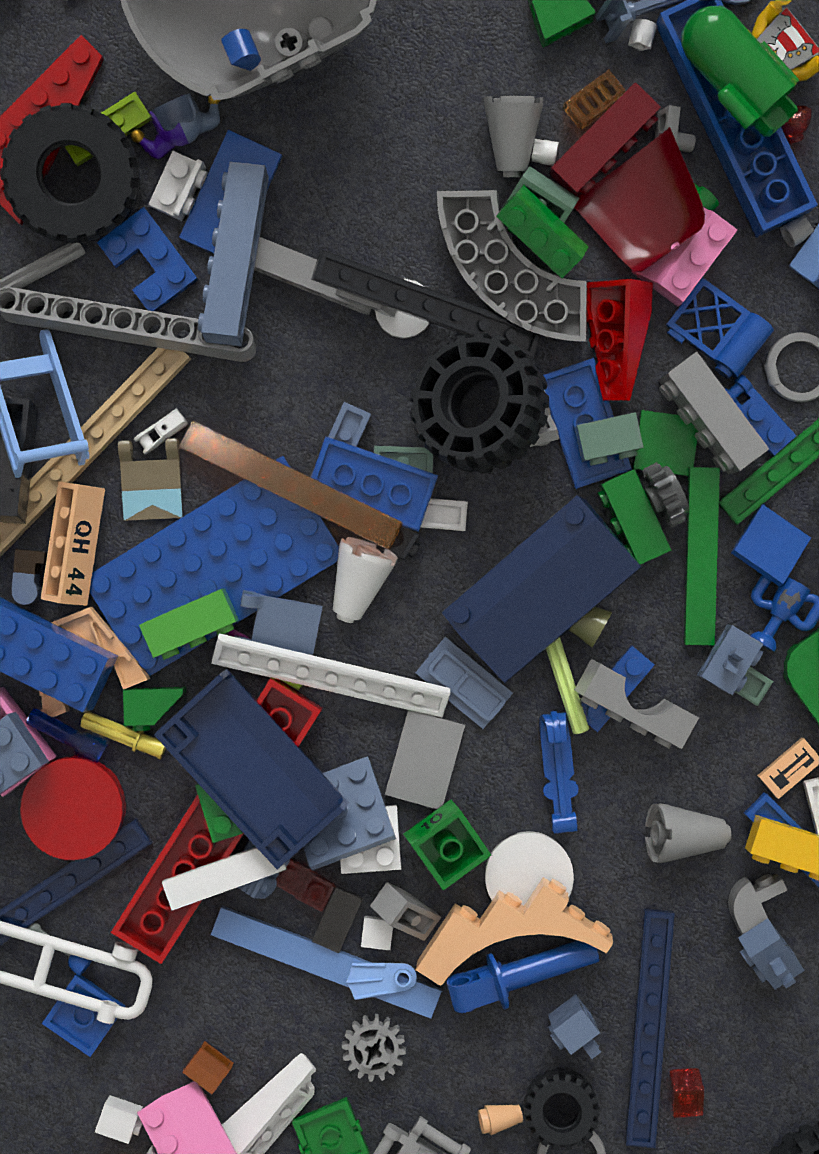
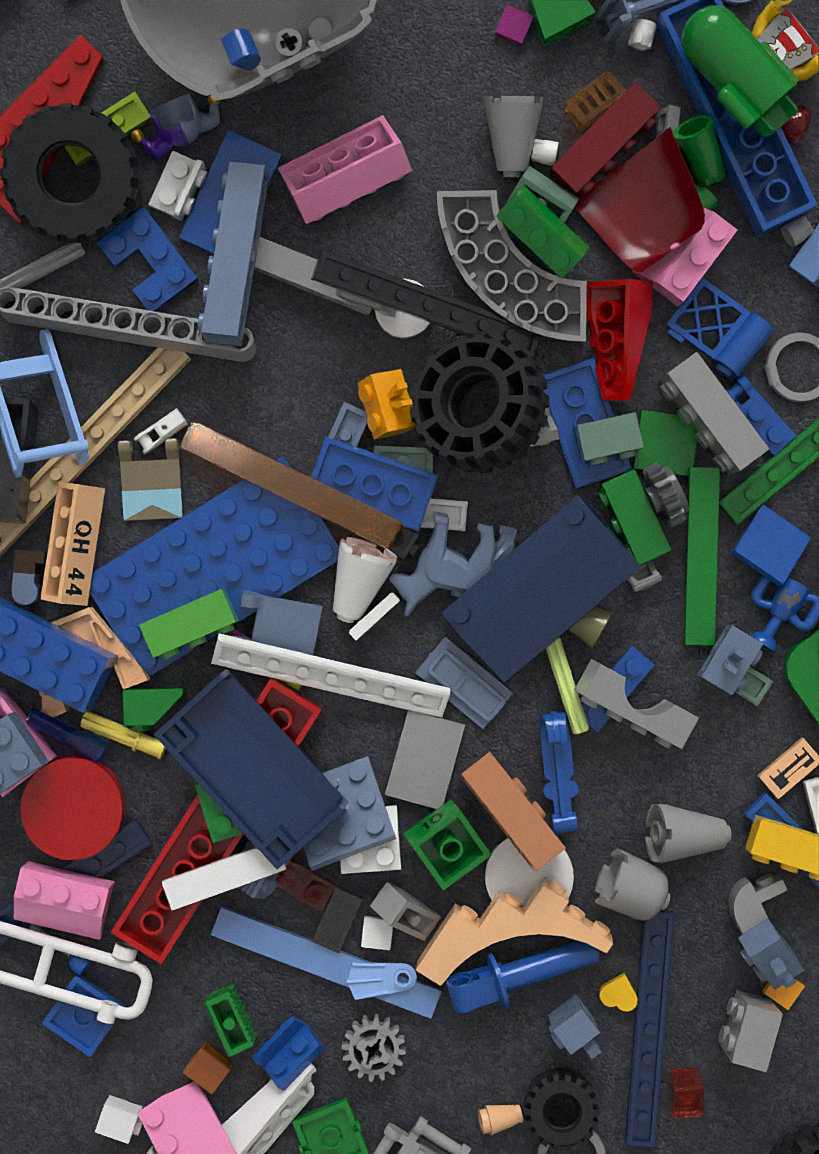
(62, 899): none -> bright pink slope
(230, 1019): none -> green brick
(289, 1052): none -> blue bracket
(345, 169): none -> bright pink slope
(374, 615): none -> white tile
(386, 403): none -> light orange brick
(448, 569): none -> sand blue animal
(512, 811): none -> nougat brick
(514, 25): none -> magenta tile
(618, 993): none -> yellow tile
(632, 887): none -> light grey cylinder
(645, 577): none -> light grey slope
(701, 148): none -> green plant
(750, 1030): none -> light grey brick
(784, 996): none -> light orange tile

